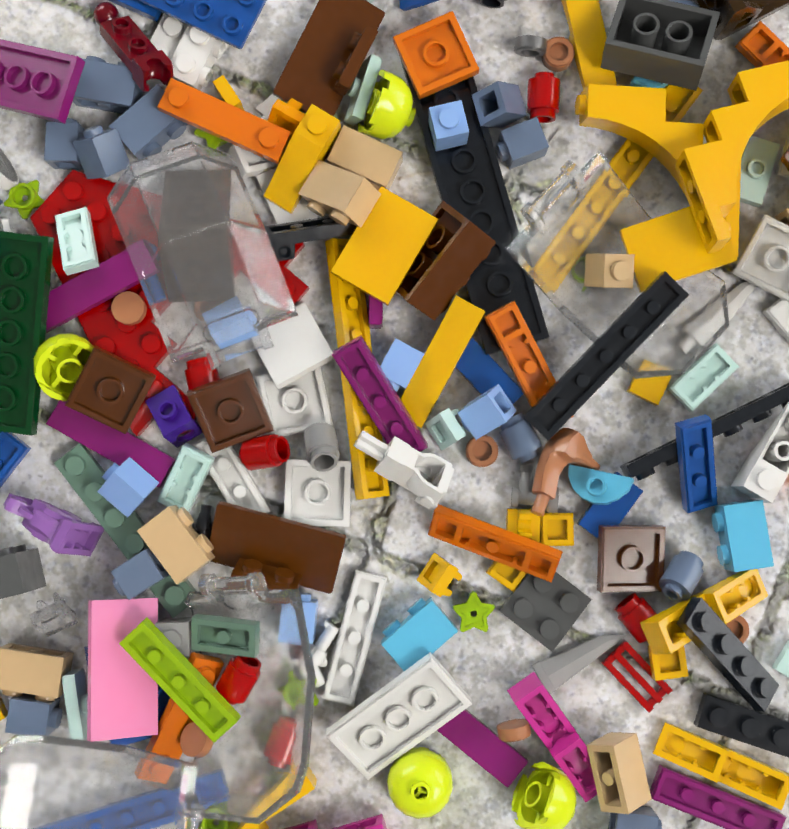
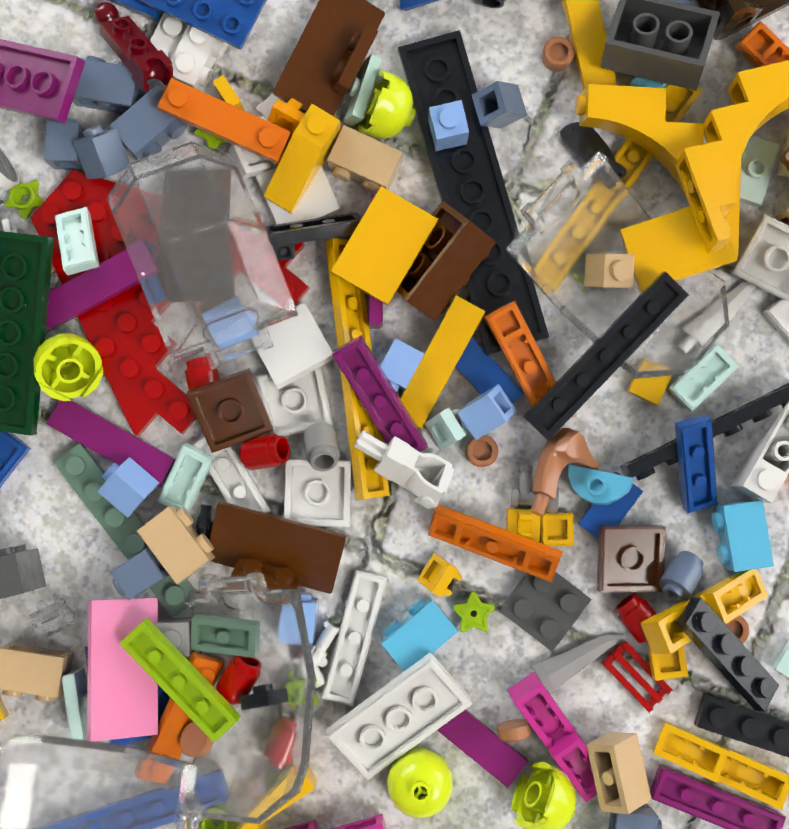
(32, 716): sand blue brick -> none
(55, 526): medium lavender piece -> none
(110, 389): reddish brown tile -> none
(129, 308): nougat tile -> none
(173, 416): dark purple bracket -> none
(263, 696): none -> black plate
(339, 194): tan brick -> none
(436, 55): orange plate -> none
(506, 575): yellow tile -> none
(520, 438): sand blue brick -> none
(522, 143): sand blue brick -> none
(530, 46): flat silver tile -> none
(543, 97): red brick -> none
(586, 143): none -> black piece

